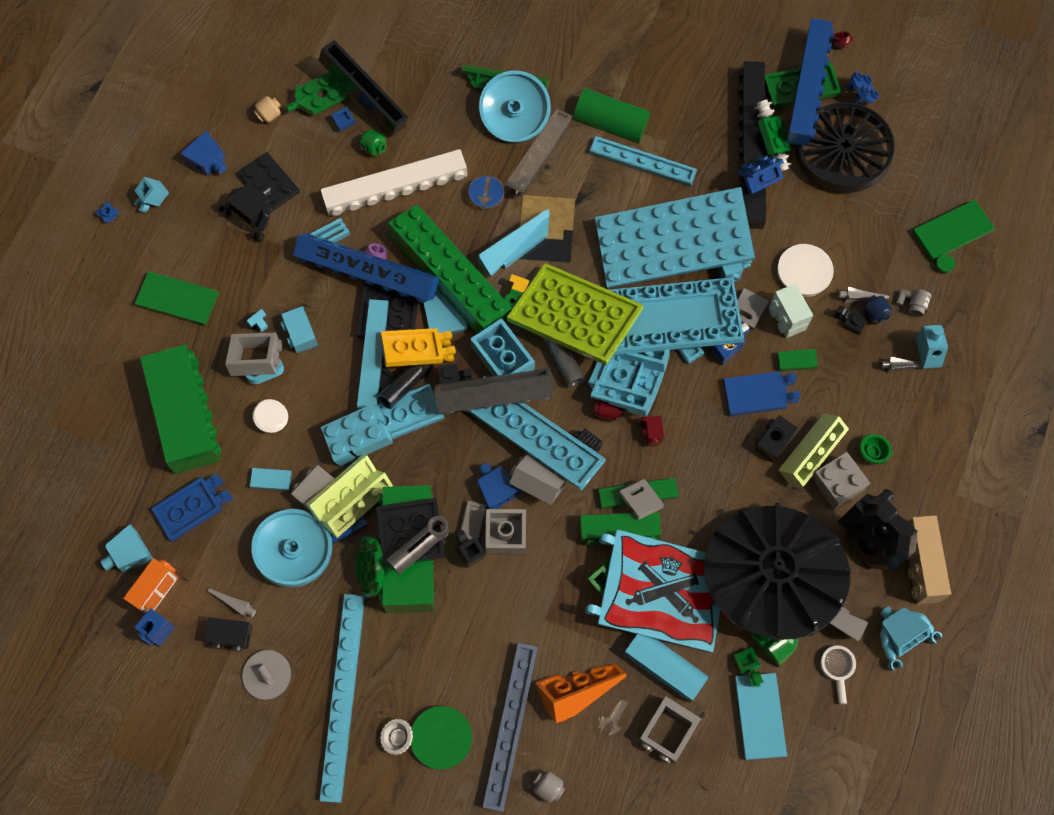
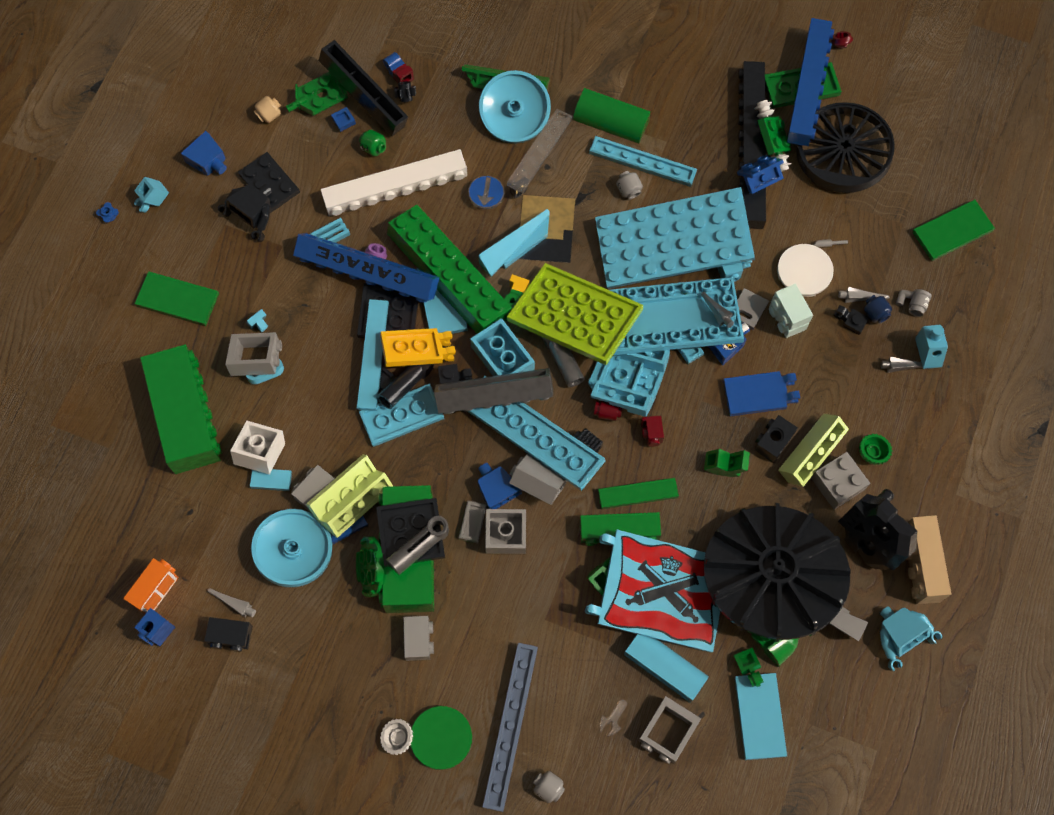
(126, 551): medium azure torso -> none
(191, 506): blue tile -> none
(257, 447): none -> white brick
(266, 674): light grey shield -> none
(270, 416): white piece -> none
(299, 330): medium azure brick -> none
(342, 699): medium azure plate -> none
(356, 433): medium azure piece -> none
(398, 68): none -> leg
(405, 91): none -> black gear
(417, 638): none -> light grey brick
(470, 550): black brick -> none
(571, 694): orange wedge -> none
(629, 185): none -> light grey head
(643, 502): light grey piece -> none
(721, 314): none -> flat silver piece
(726, 463): none -> green brick
(797, 360): green tile -> none
(828, 243): none -> light grey piece
(838, 665): piece -> none
(863, 87): blue plate -> none
(945, 264): green tile -> none

